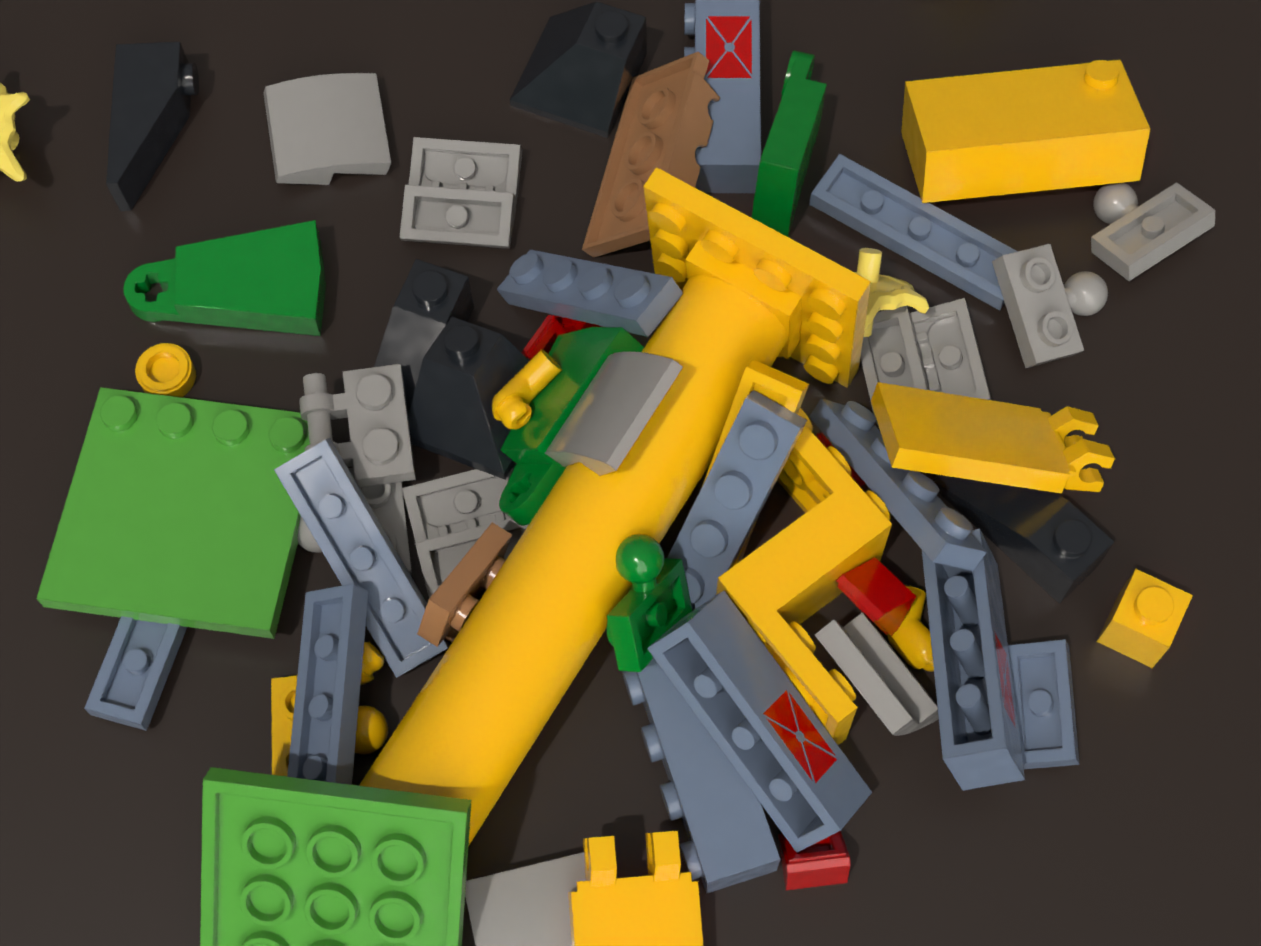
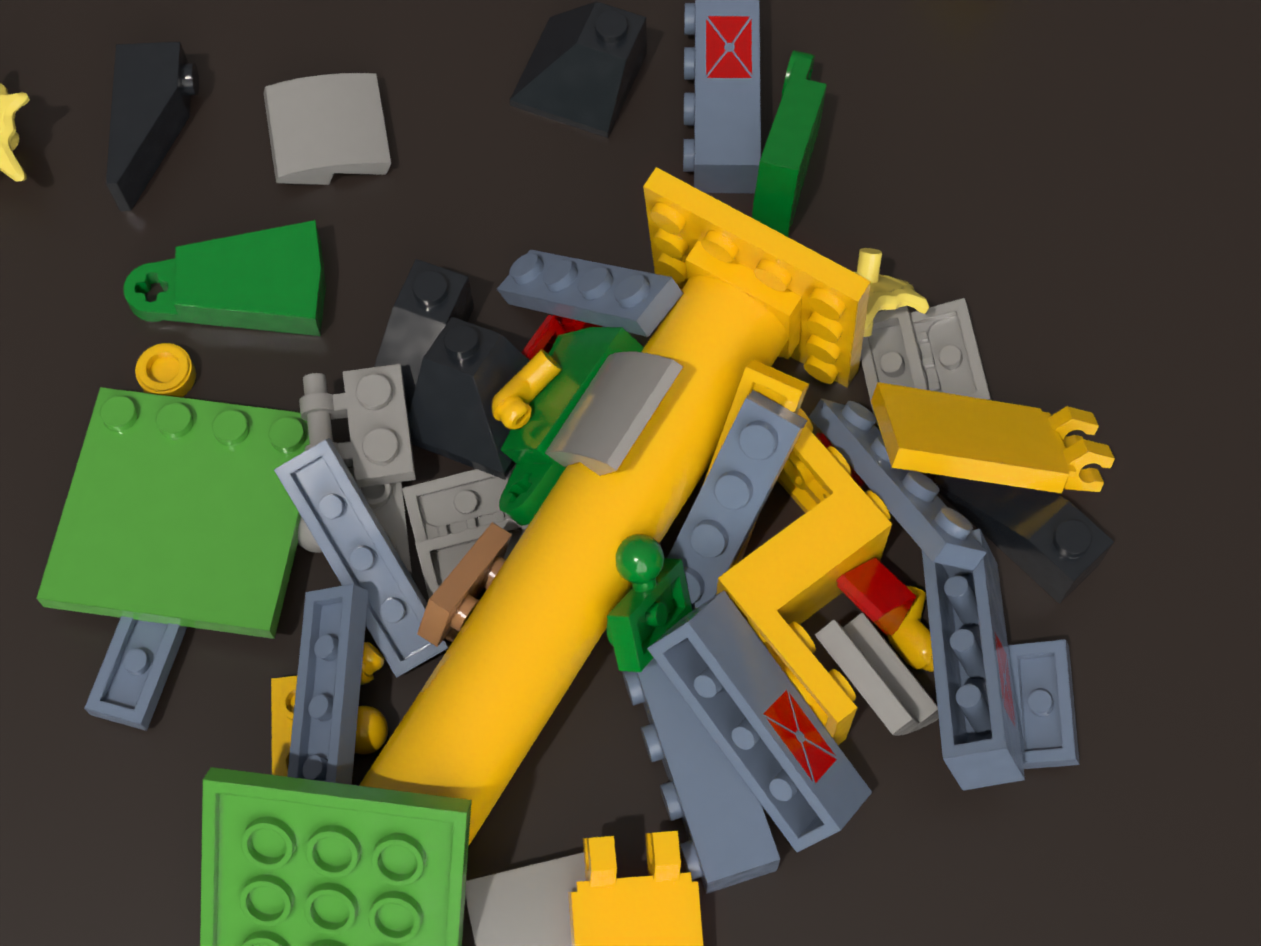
(461, 193): light grey slope -> none
(659, 129): medium nougat piece -> none
(816, 865): red slope -> none
(911, 228): sand blue plate -> none
(1023, 131): yellow brick -> none
(1043, 306): light grey plate -> none
(1144, 618): yellow brick -> none
(1147, 232): light grey plate -> none

